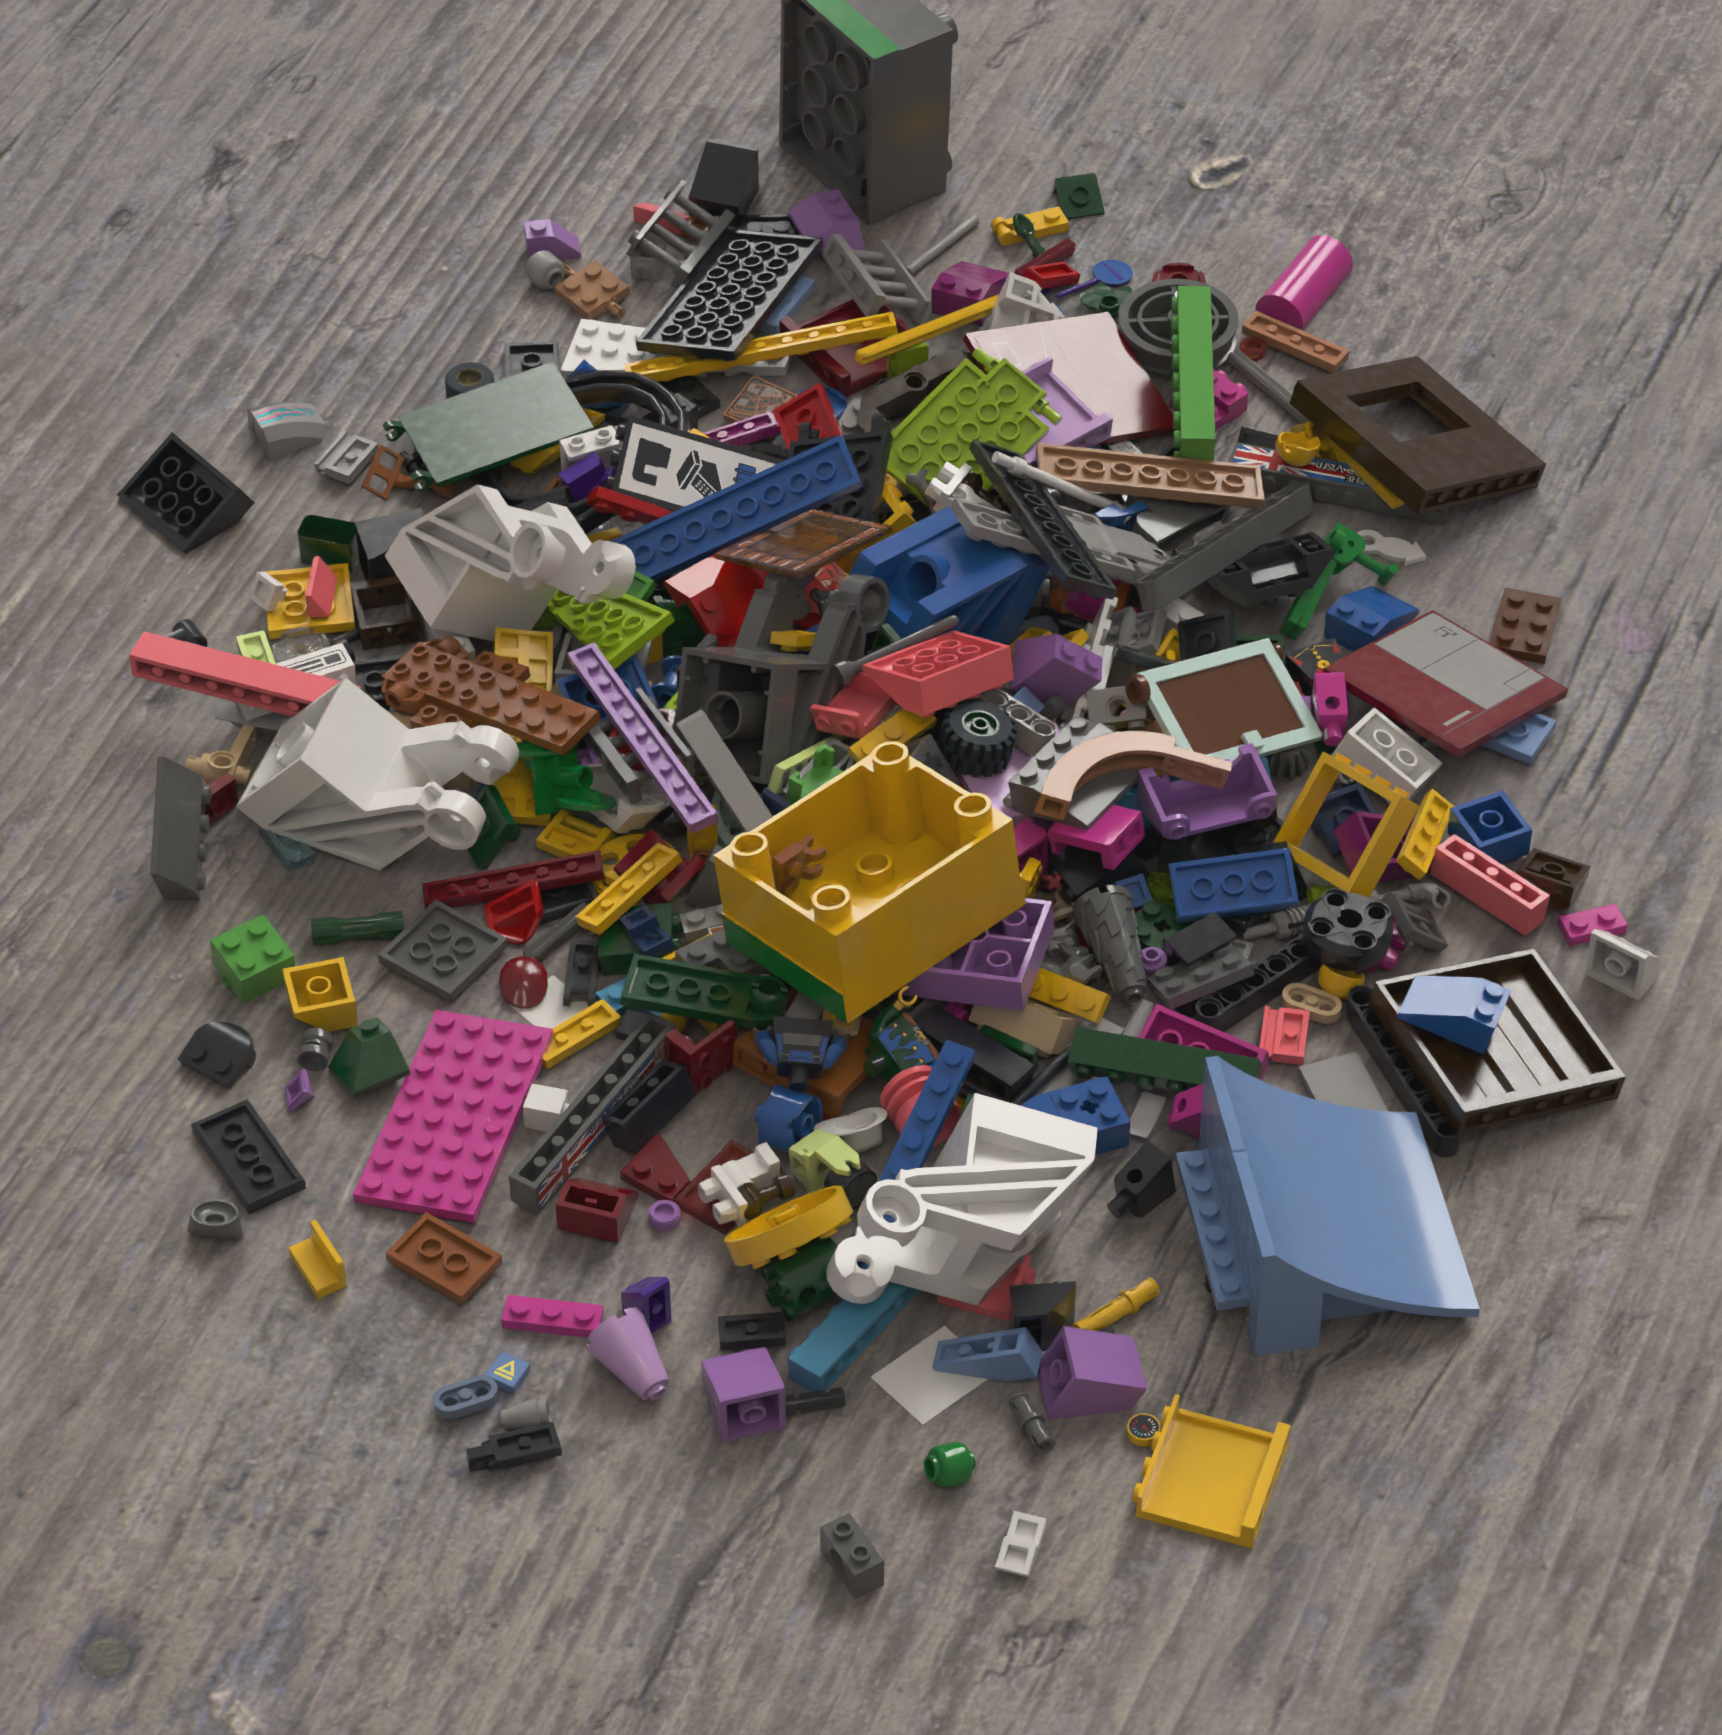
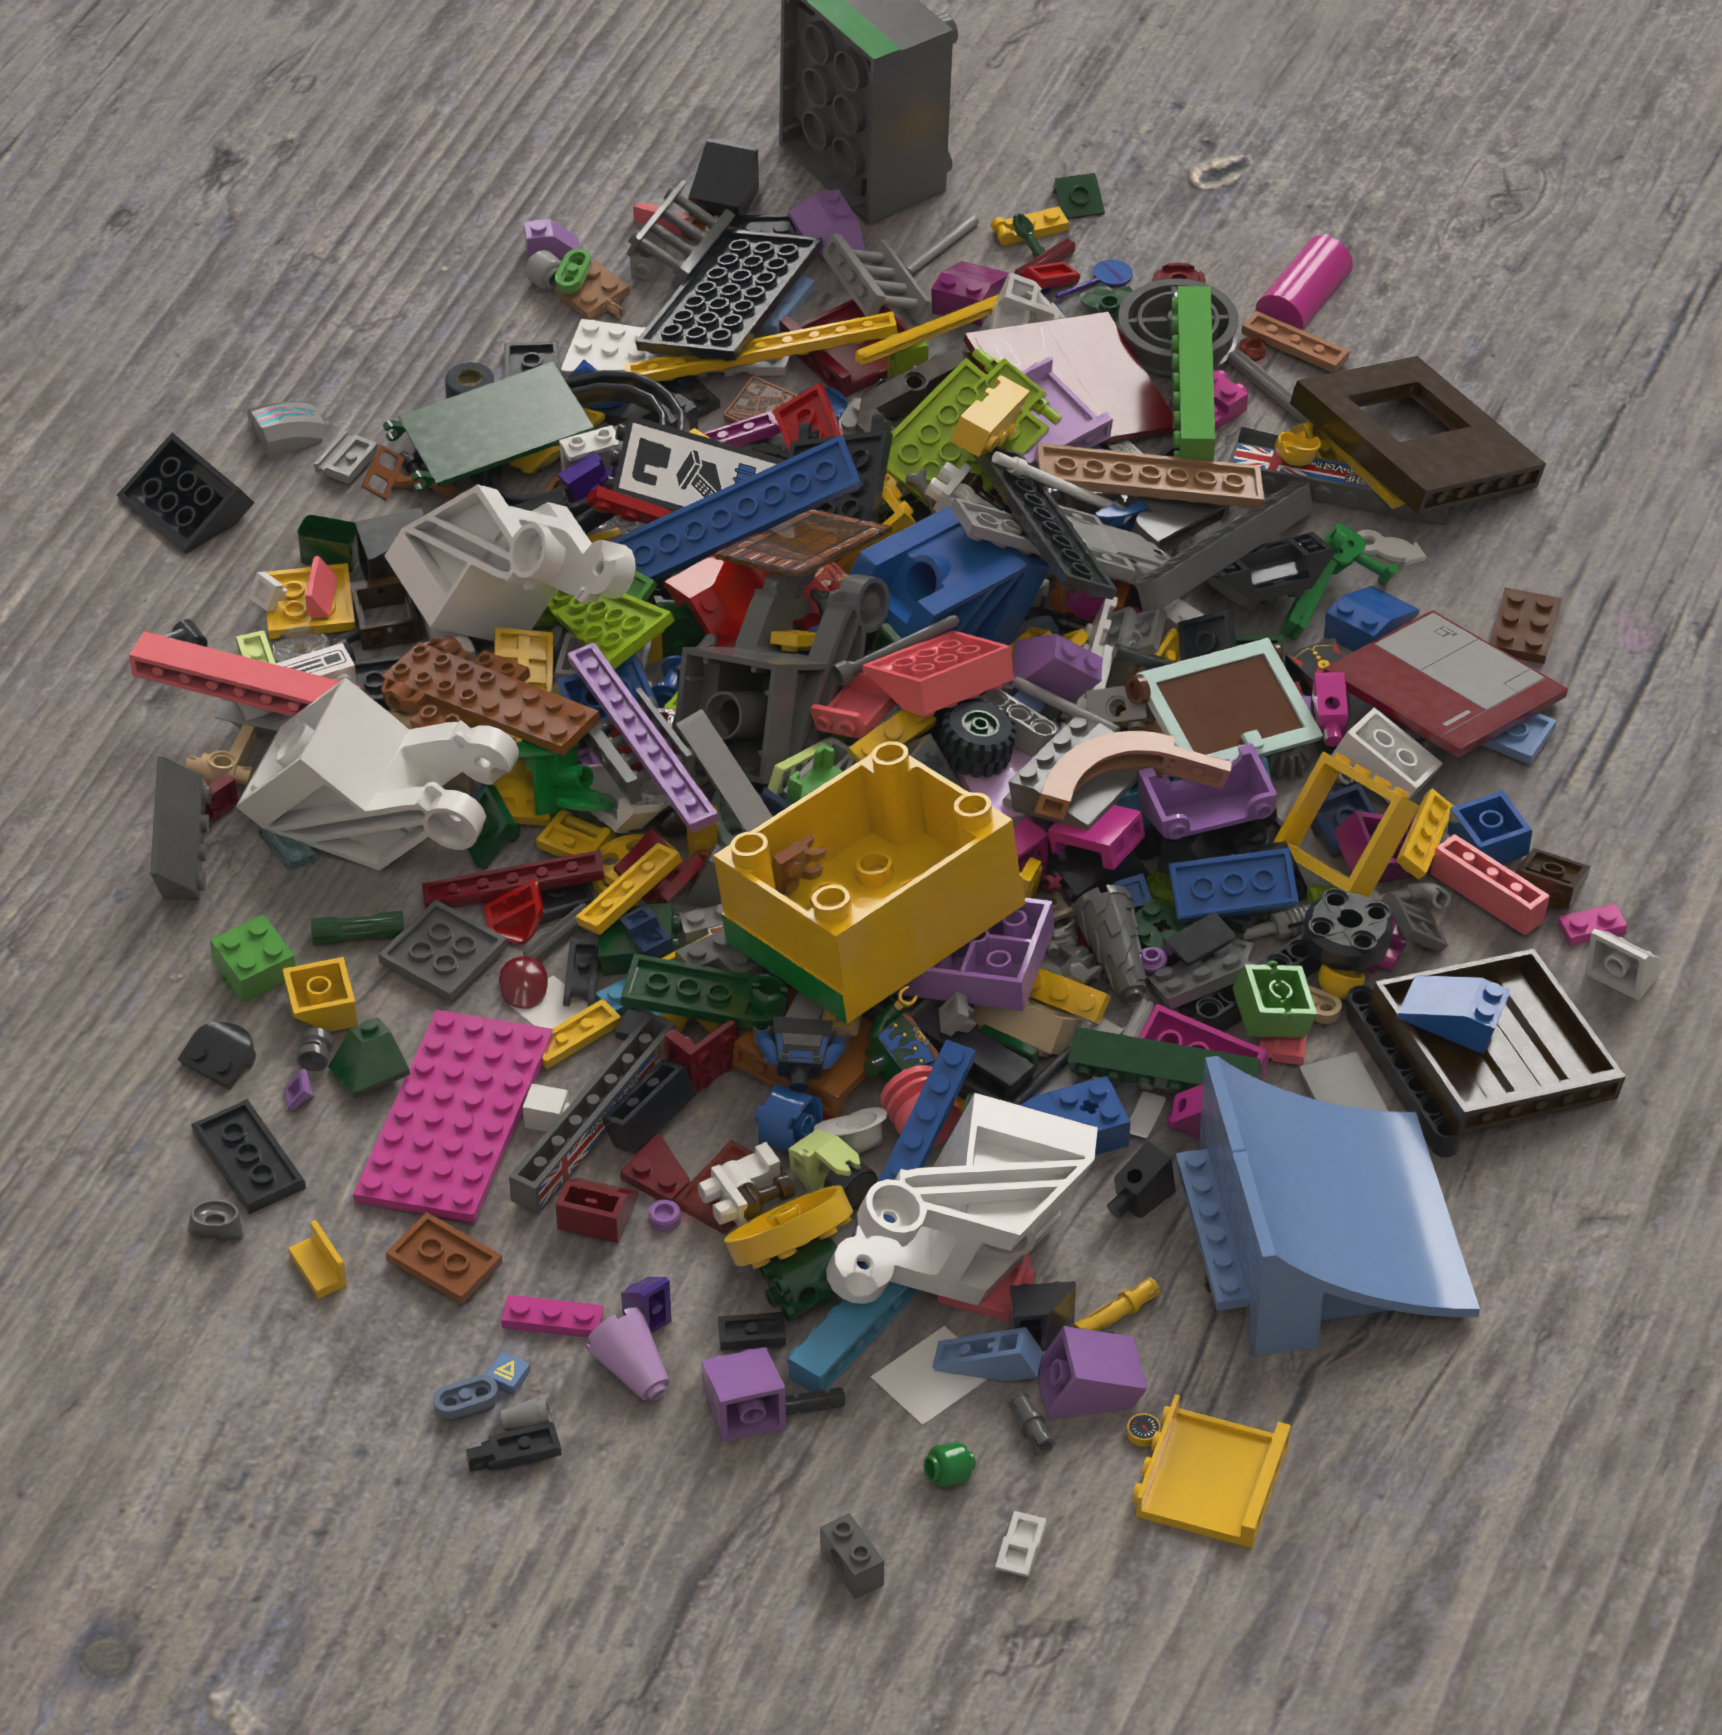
(573, 270): none -> bright green plate
(955, 1014): none -> light grey tile
(992, 420): none -> yellow wedge
(1059, 703): none -> light grey bar
(1274, 1000): none -> bright green brick

